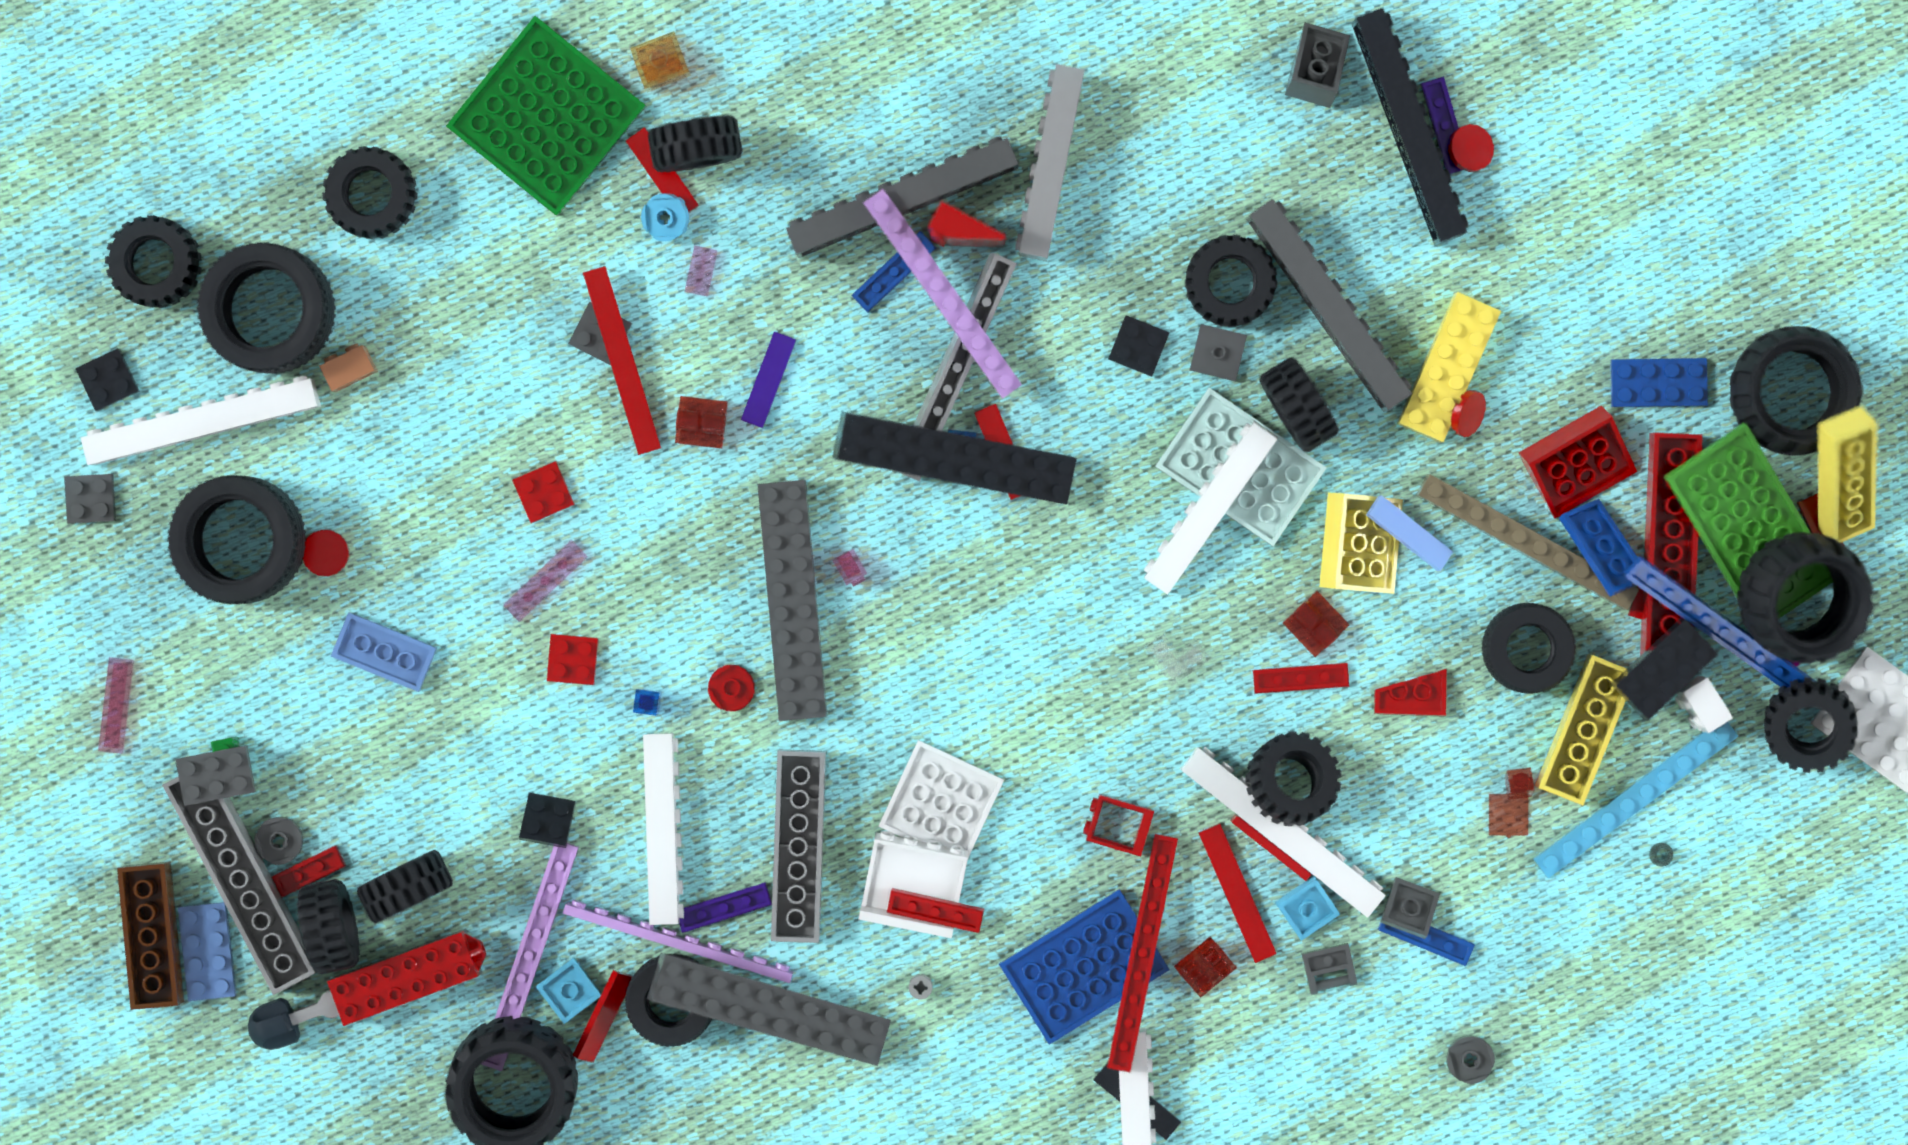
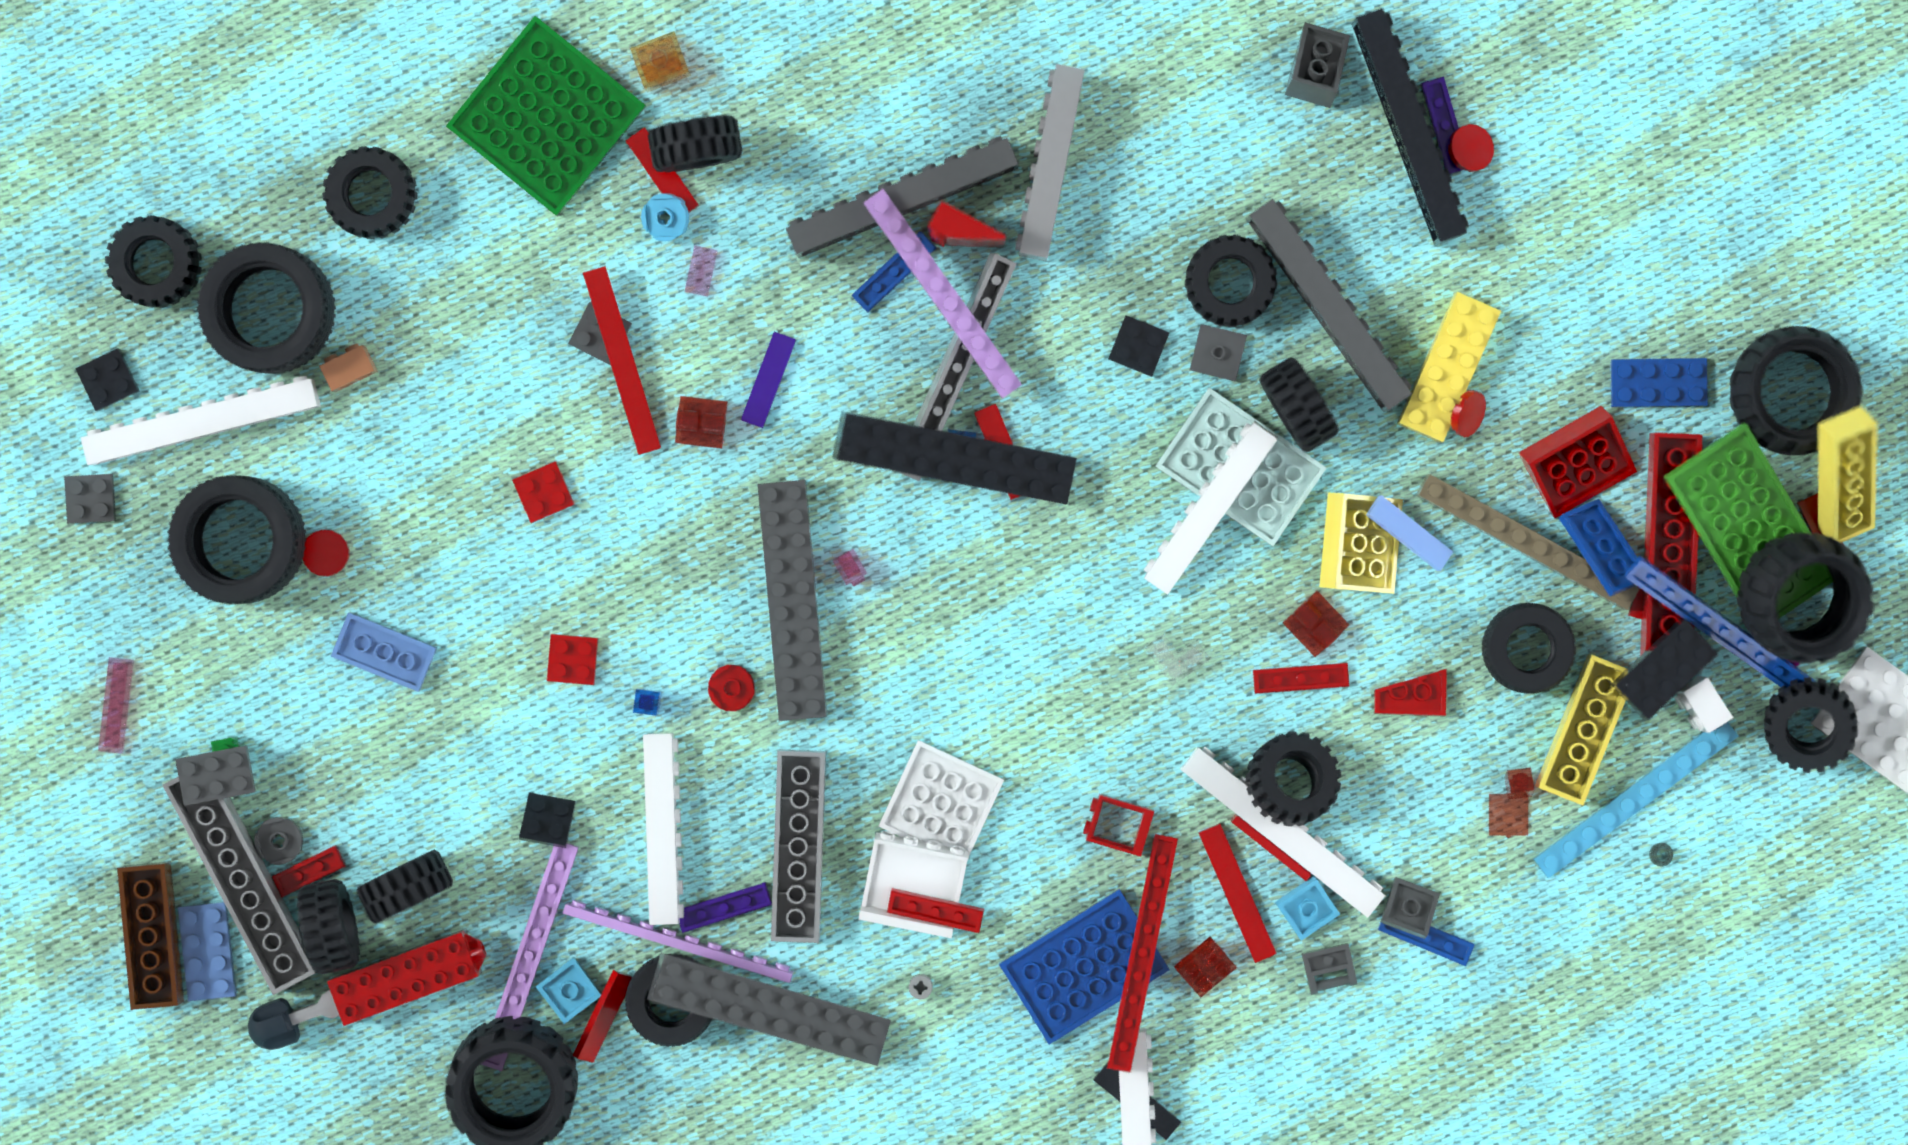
(545, 580): tile -> none
(1482, 1065): dark grey plate -> none

